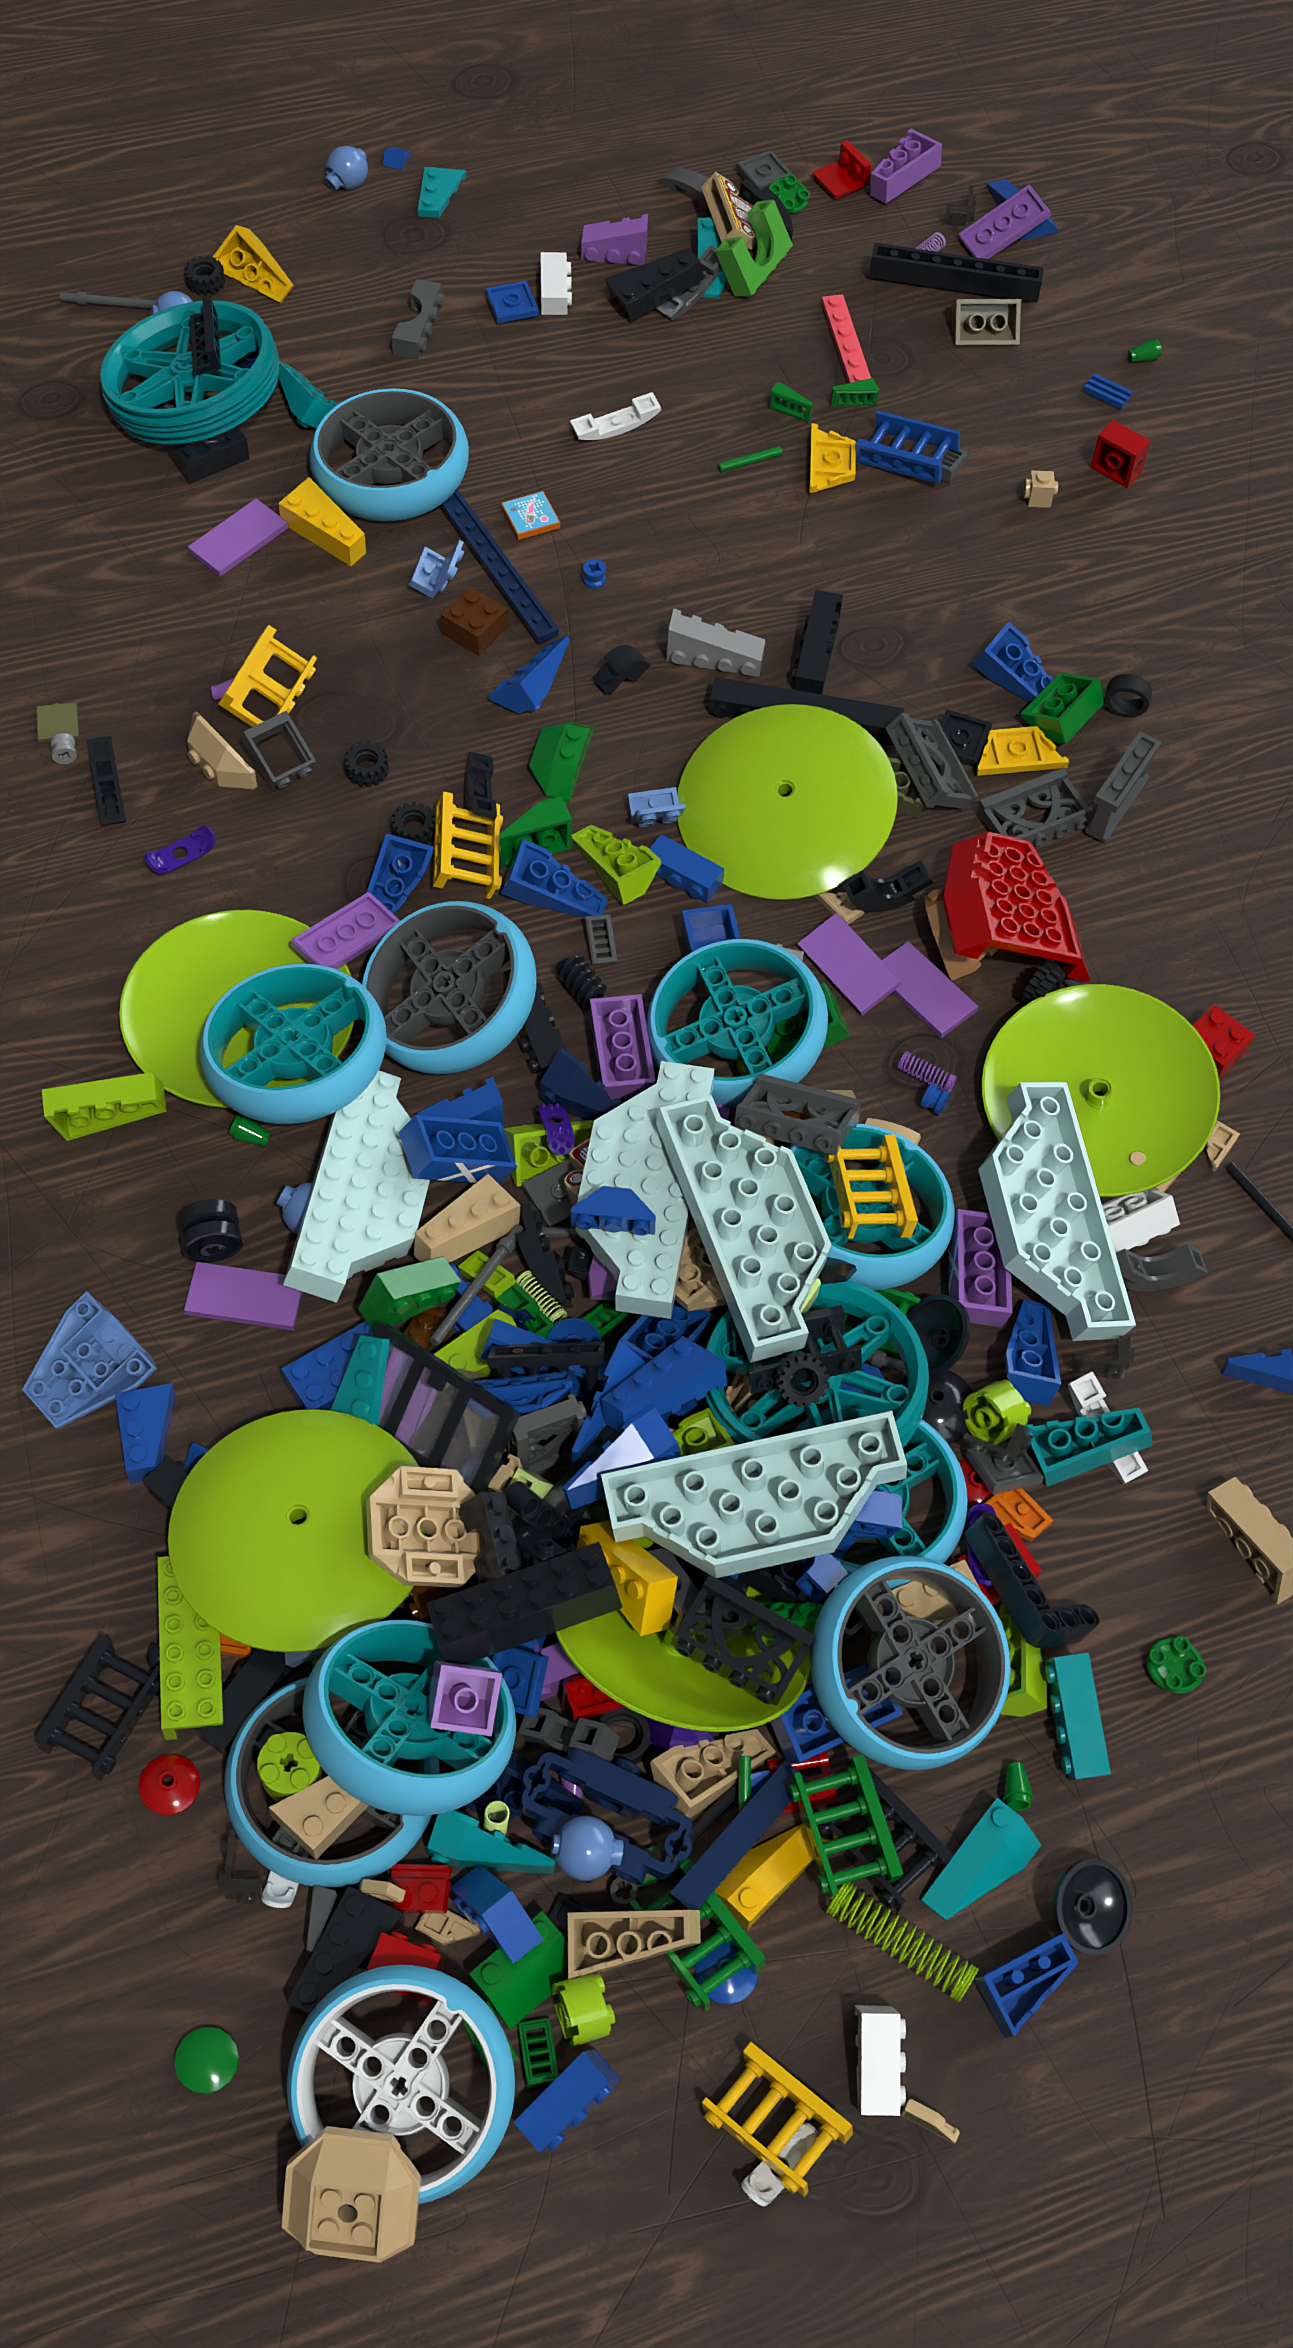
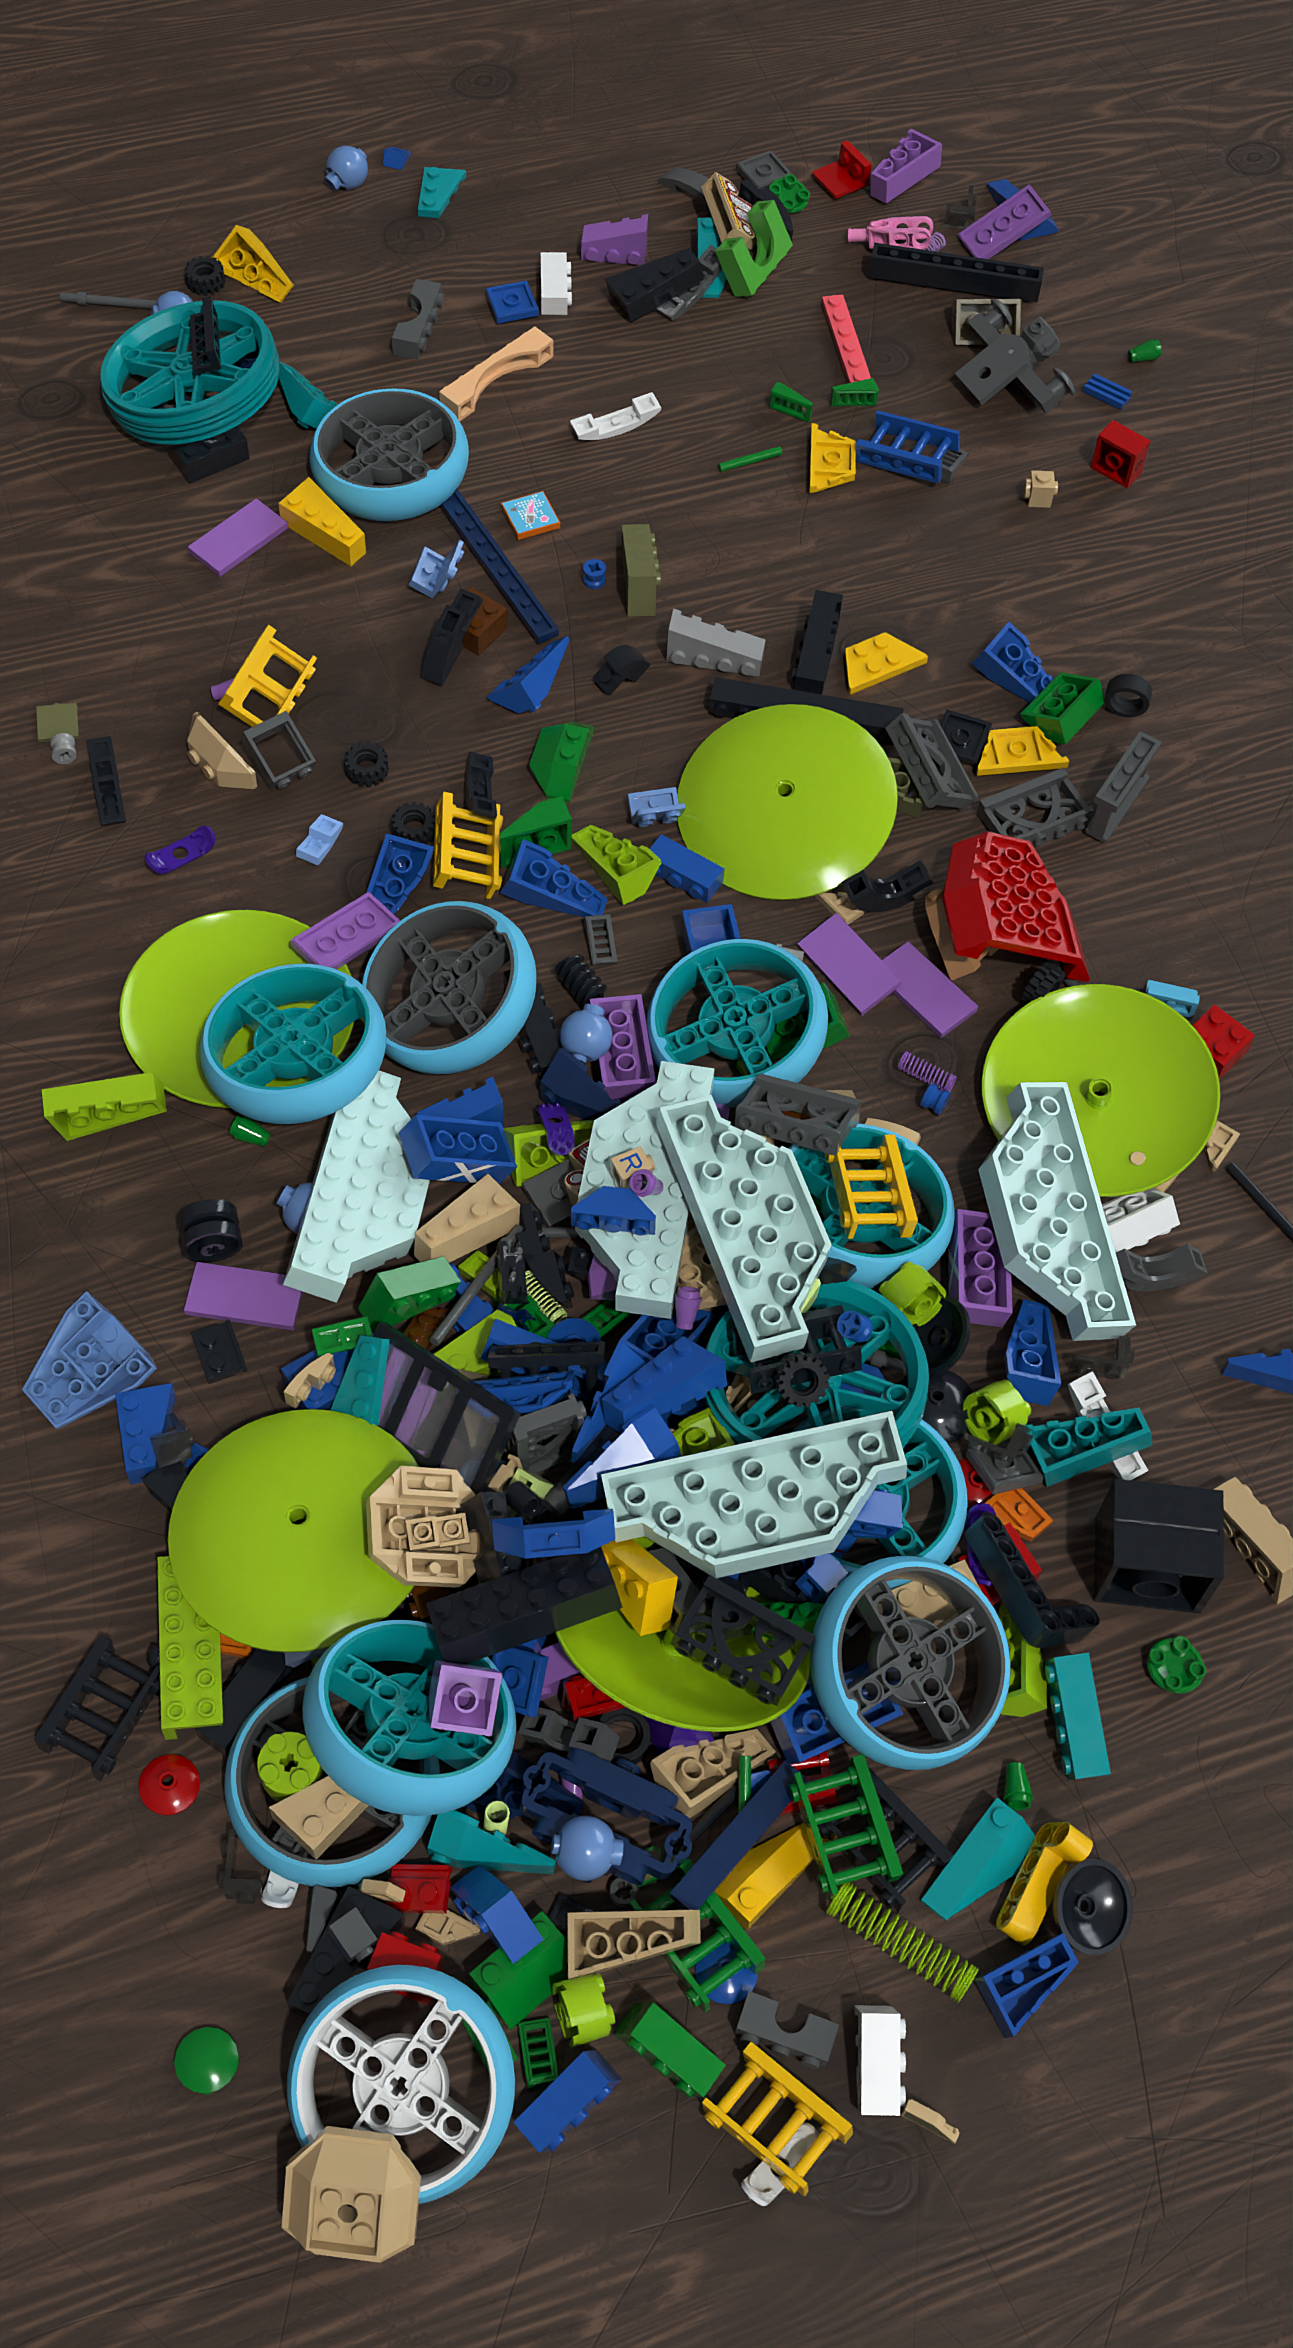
(173, 1445): none -> clear smoke bracket
(218, 1351): none -> black plate
(313, 1375): none -> tan slope
(320, 839): none -> light blue slope
(340, 1336): none -> green hinge
(353, 1936): none -> dark grey brick
(437, 1532): none -> tan slope
(447, 637): none -> black slope
(511, 1274): none -> black hinge
(527, 351): none -> light nougat arch
(554, 1538): none -> blue slope
(586, 1034): none -> medium blue brick
(627, 1163): none -> tan brick
(640, 569): none -> olive wedge
(645, 1183): none -> medium lavender cone
(669, 2049): none -> green wedge
(687, 1305): none -> medium lavender cone
(810, 2044): none -> dark grey arch
(848, 1323): none -> blue wheel
(879, 660): none -> yellow wing
(886, 232): none -> bright pink piece
(914, 1293): none -> lime brick
(1013, 358): none -> dark grey piece
(1038, 1877): none -> yellow beam
(1159, 1546): none -> black piece
(1179, 998): none -> medium azure panel

